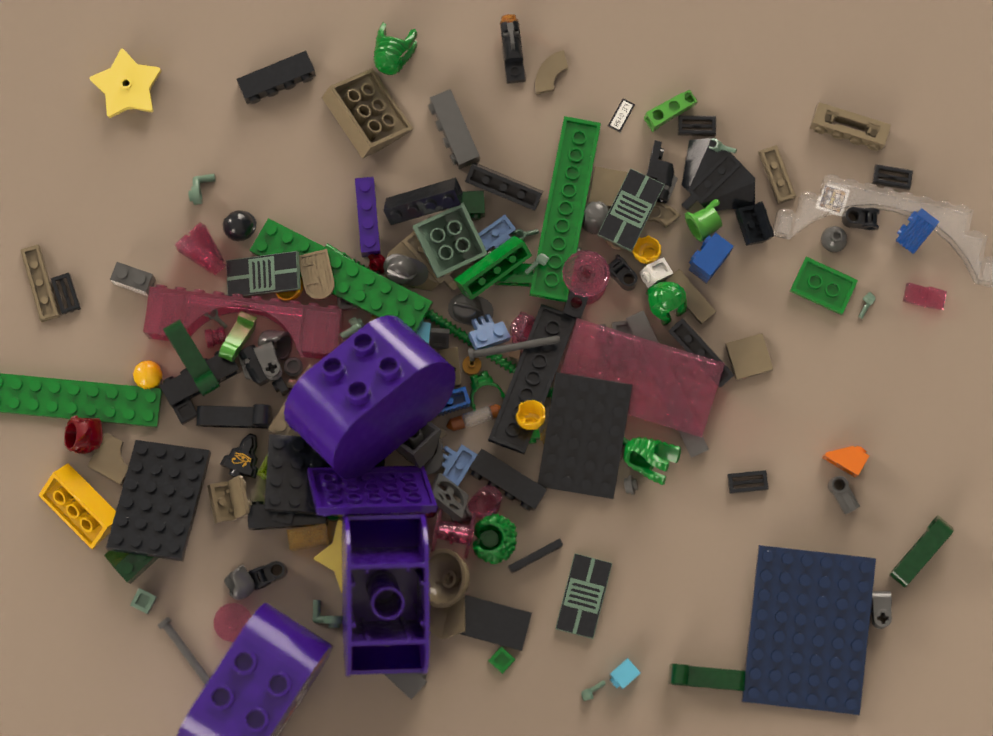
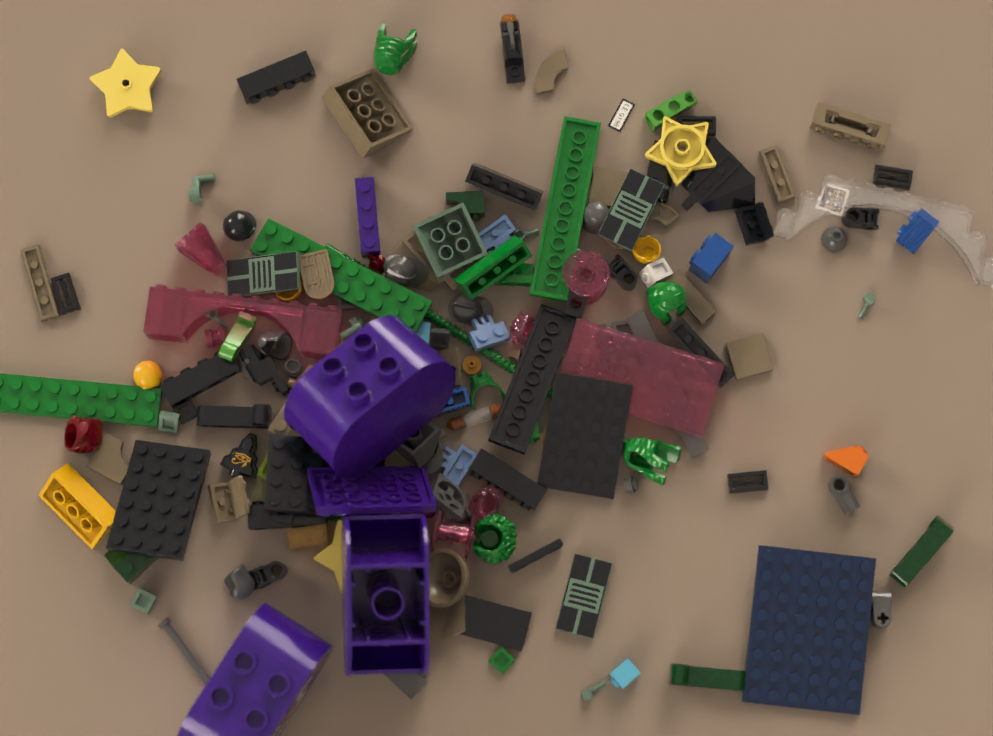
(132, 278): dark grey brick -> none
(169, 422): none -> sand green plate
(191, 357): dark green beam -> none
(231, 620): clear pink tile -> none
(268, 358): dark grey piece -> none
(332, 621): sand green plate -> none
(423, 201): black brick -> none
(454, 129): dark grey brick -> none
(512, 347): dark grey bar -> none
(530, 415): yellow hair -> none
(541, 258): sand green hand -> none
(677, 136): none -> light yellow plate
(704, 221): bright green hat -> none
(719, 146): sand green hand -> none
(823, 285): green plate -> none
(924, 296): clear pink slope -> none

